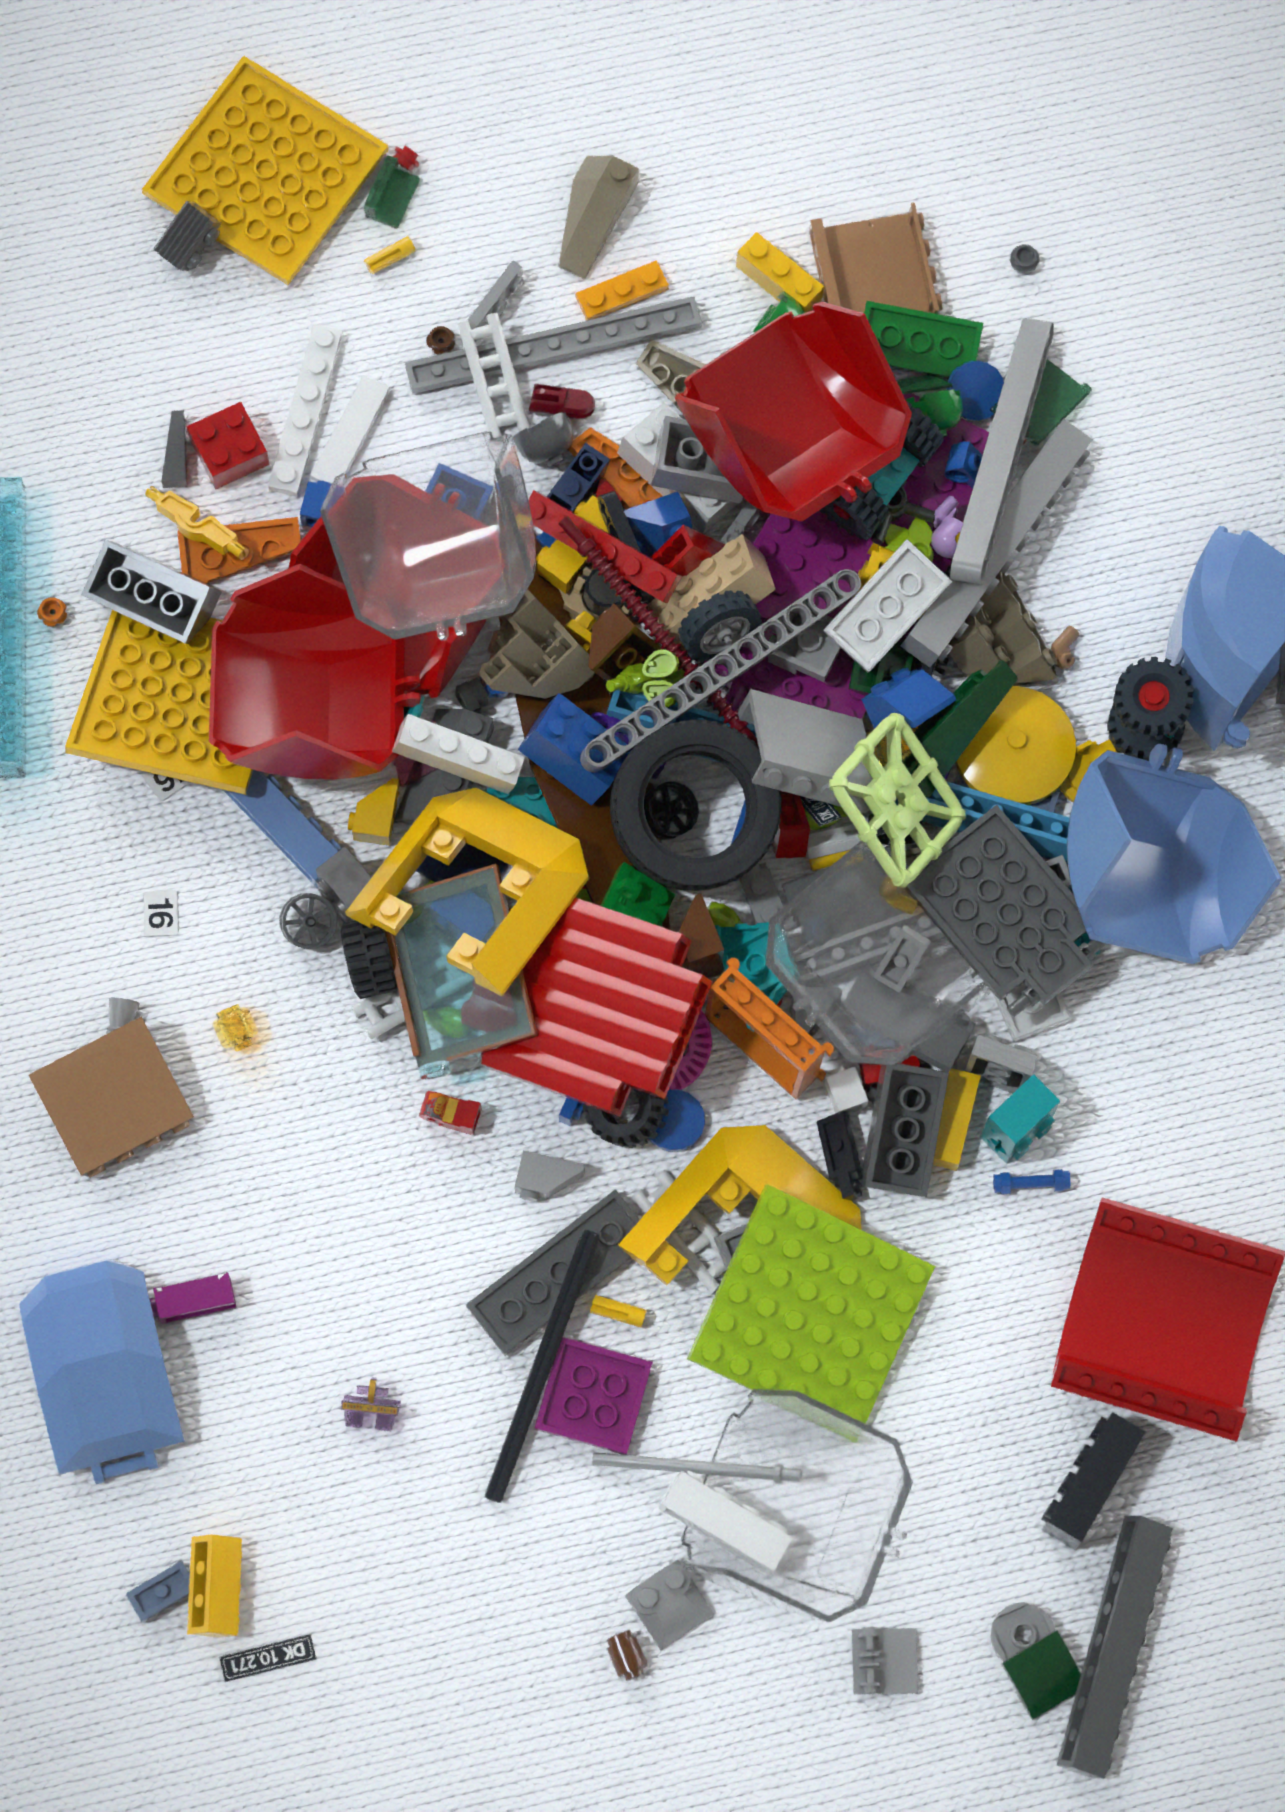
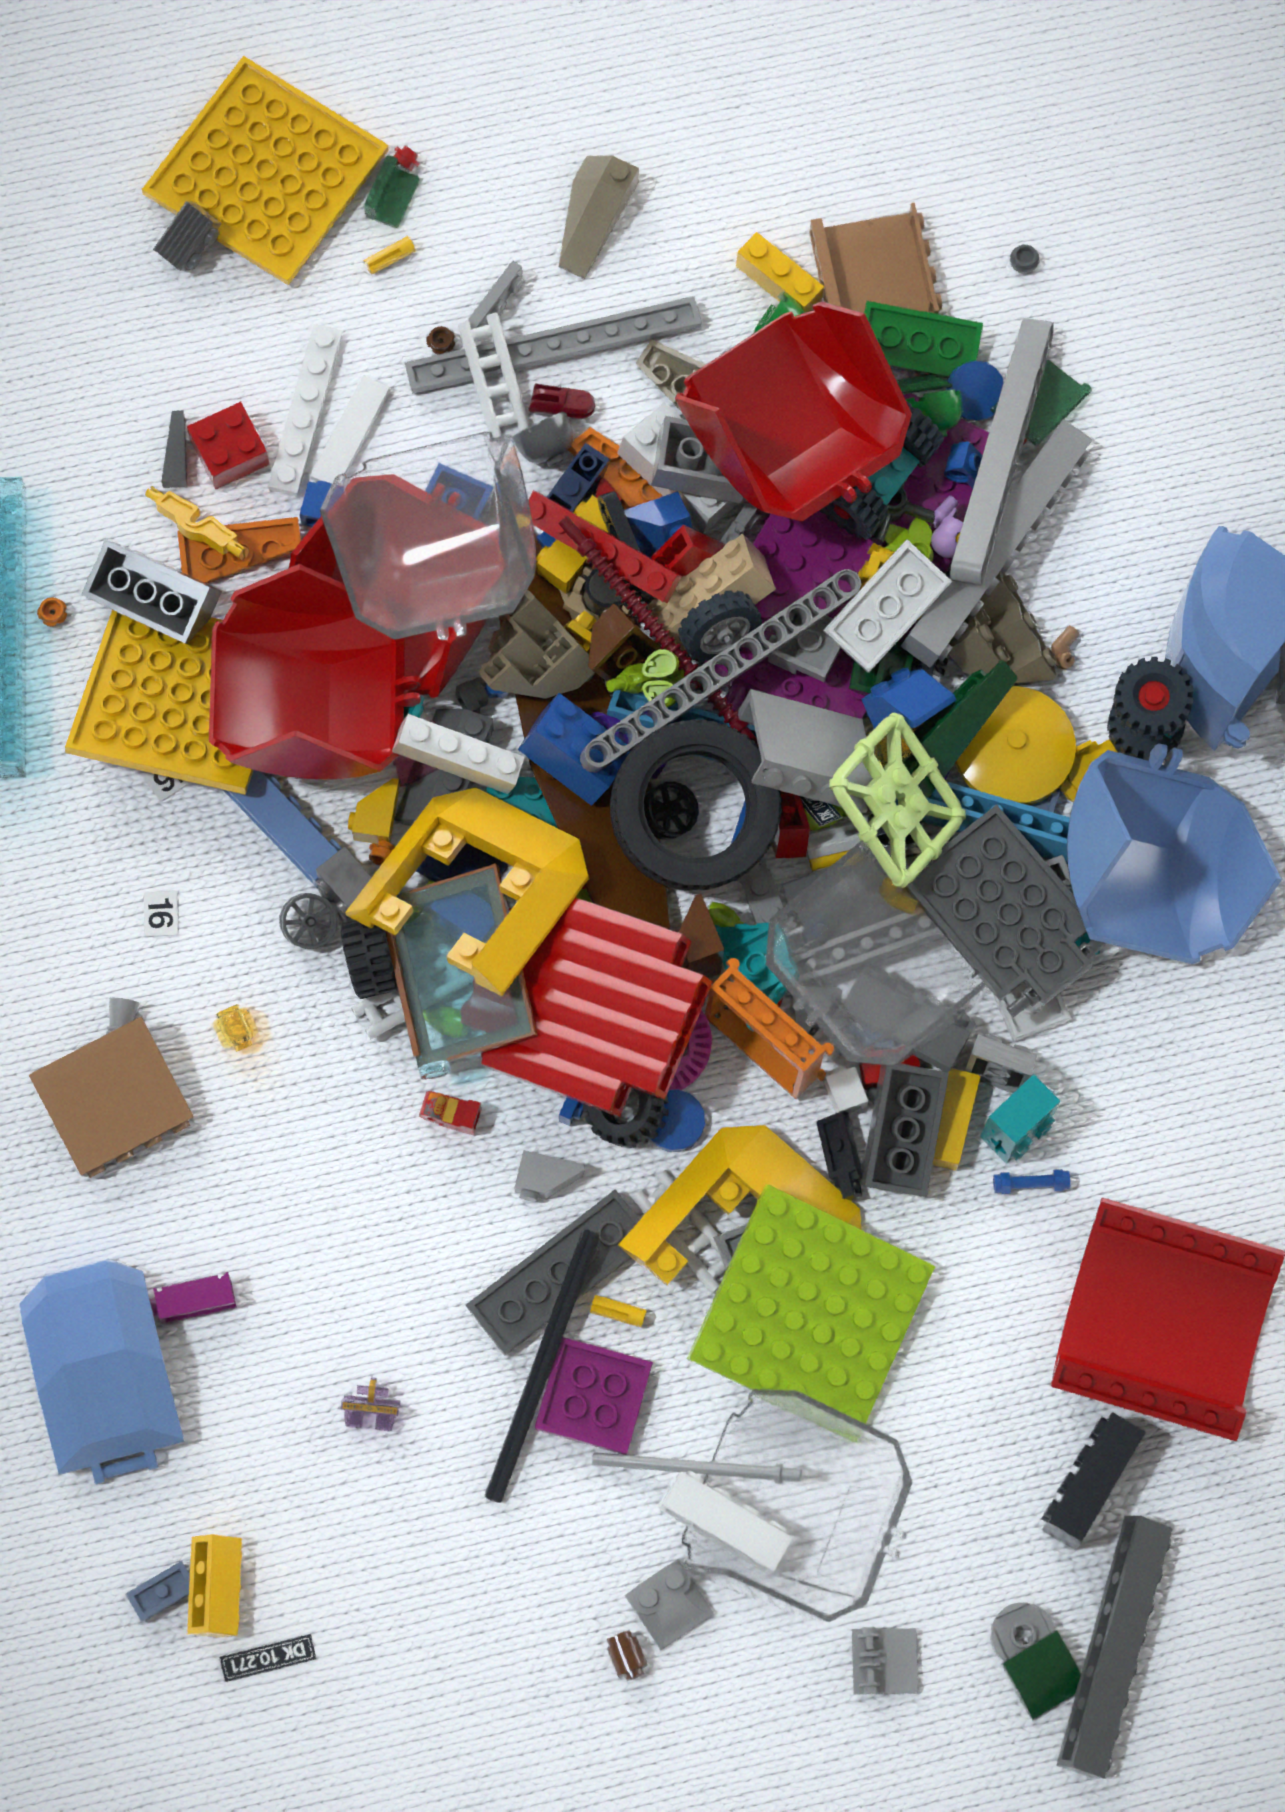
(380, 851): none -> orange plate
(622, 291): light orange plate -> none
(638, 896): green hinge -> none
(901, 958): light grey slope -> none

